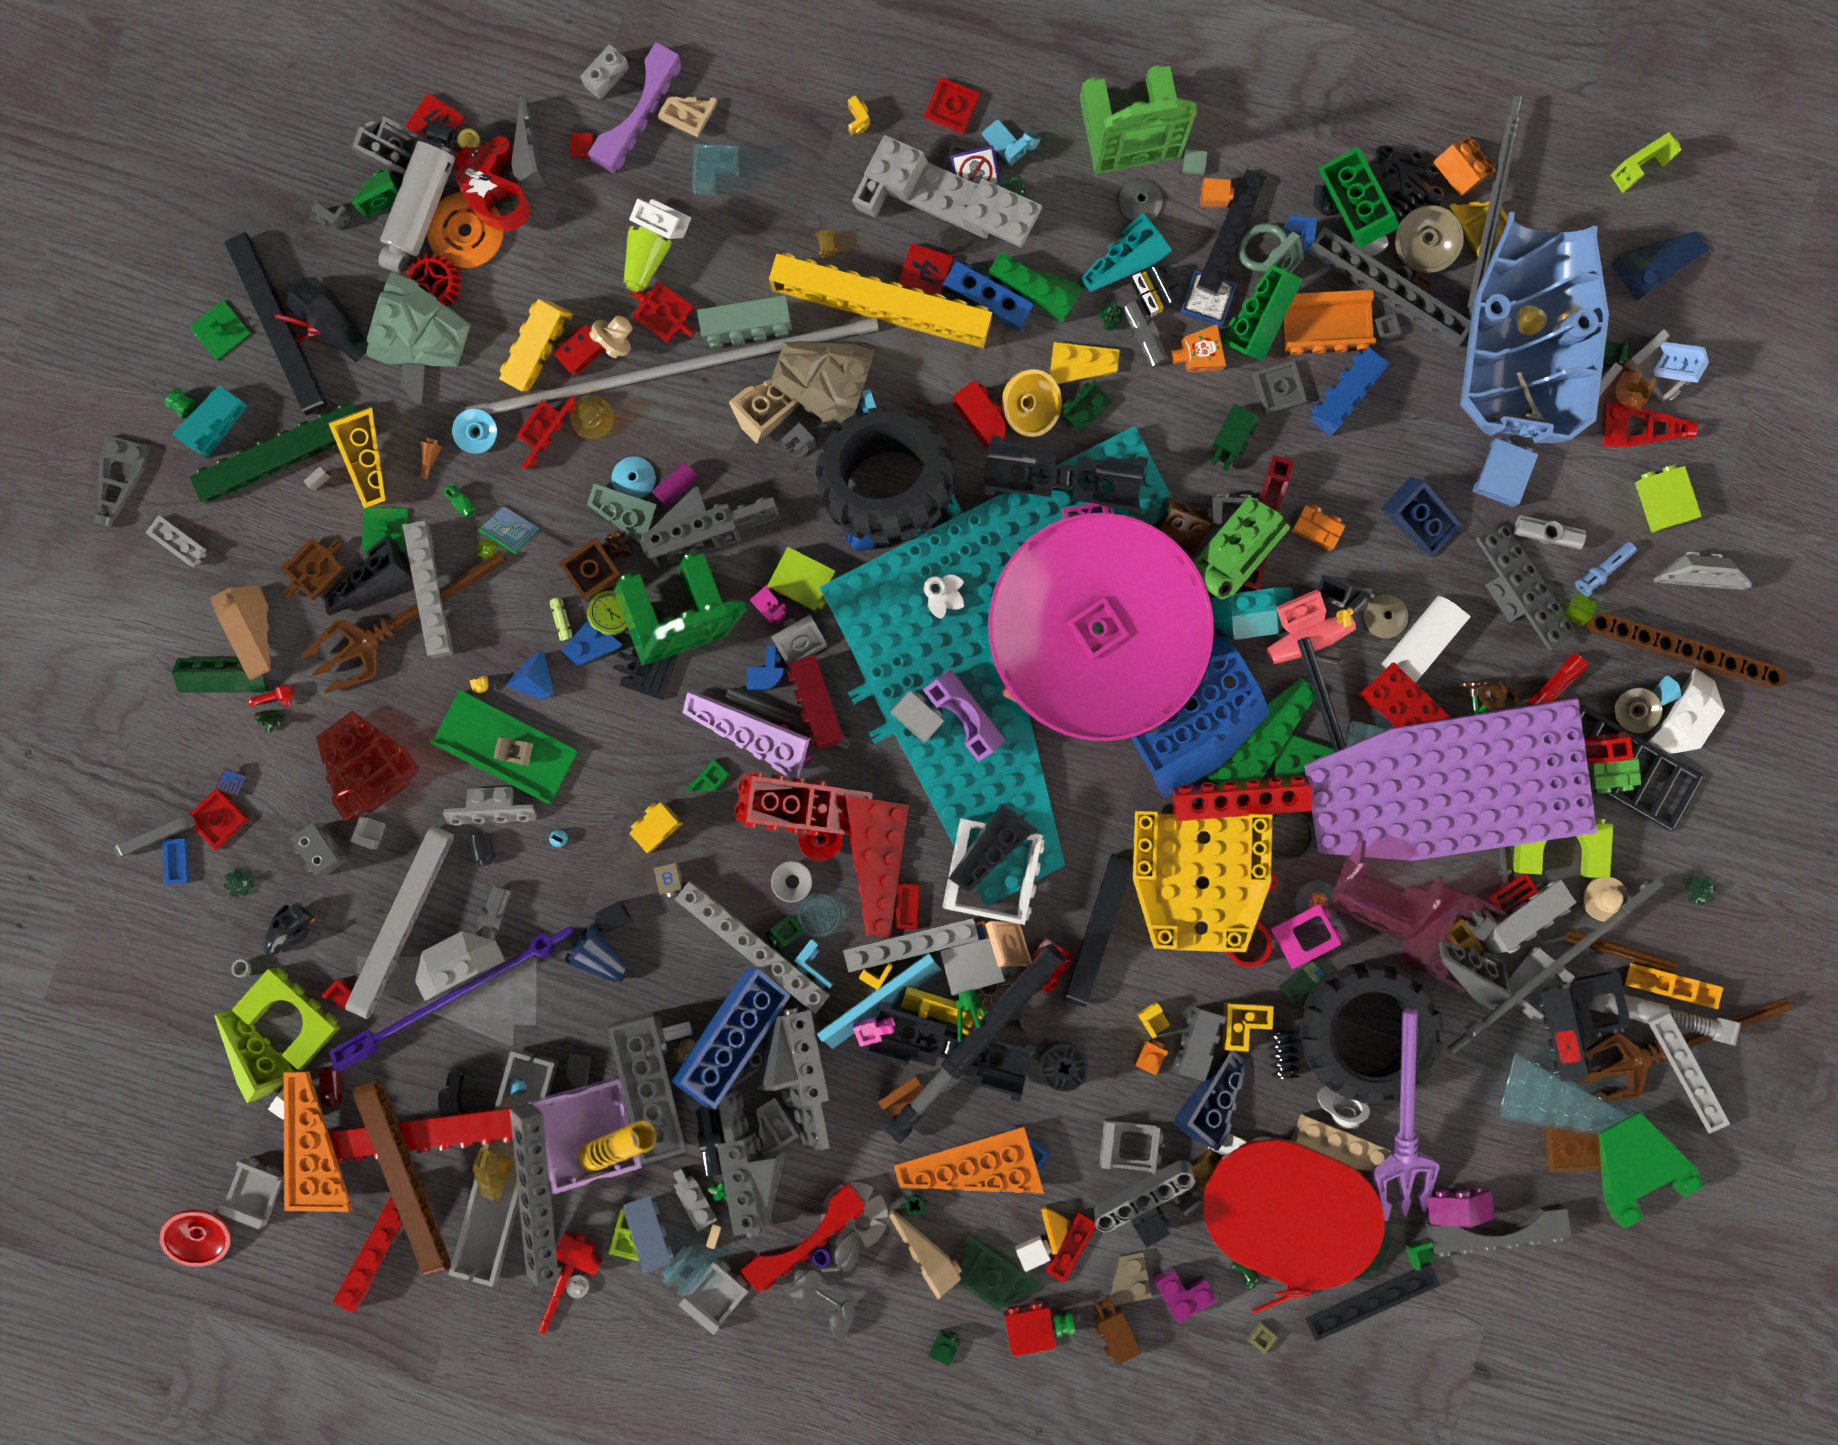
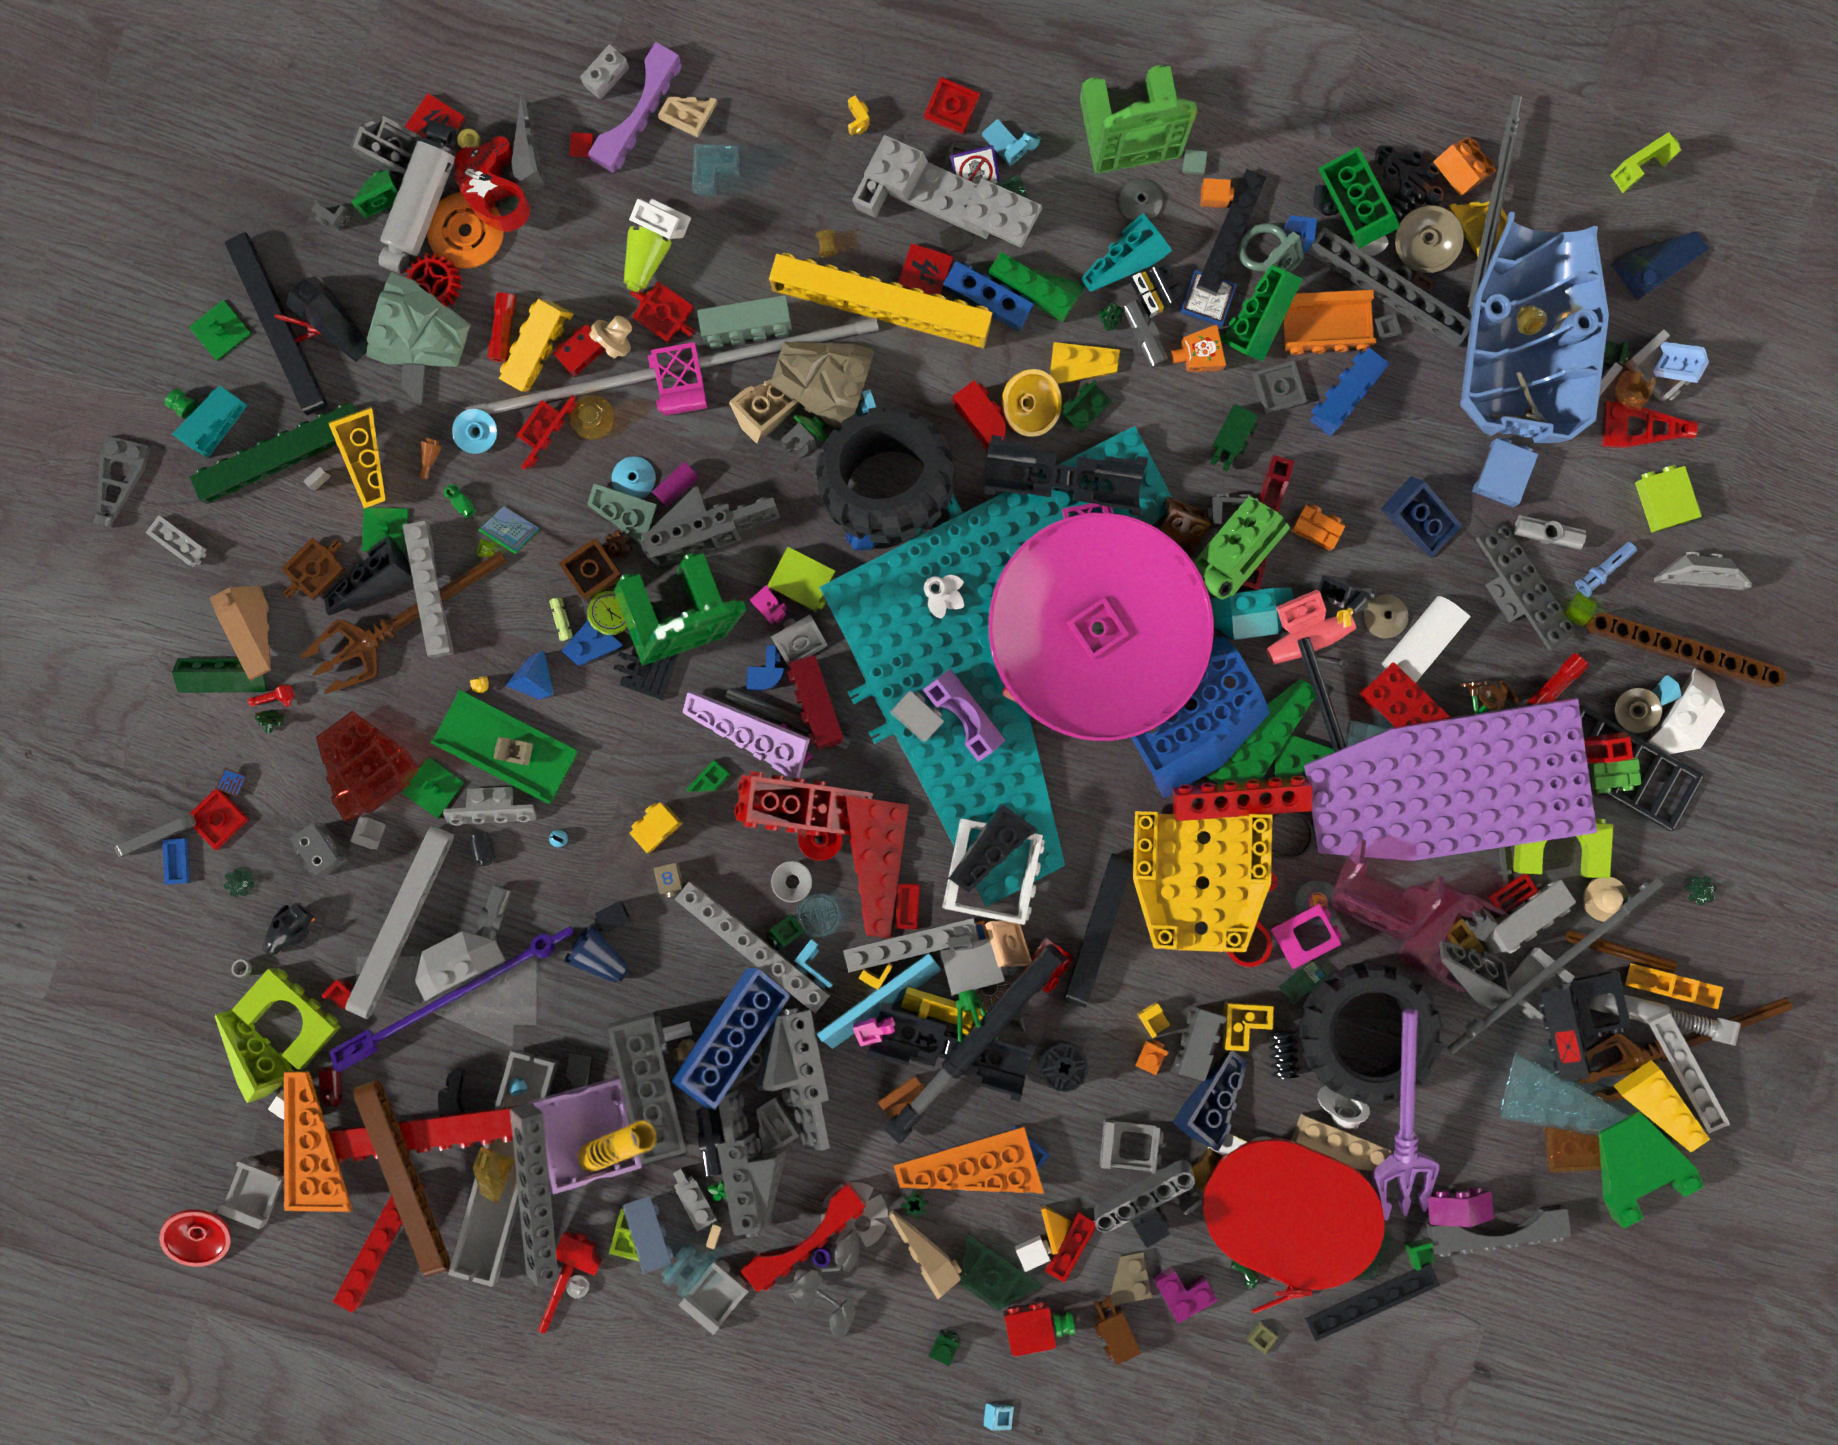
(433, 787): none -> green piece
(499, 342): none -> red axle
(679, 398): none -> dark pink piece
(813, 425): none -> green dish
(960, 941): none -> dark grey tile
(998, 1416): none -> medium azure slope
(1658, 1100): none -> yellow wedge

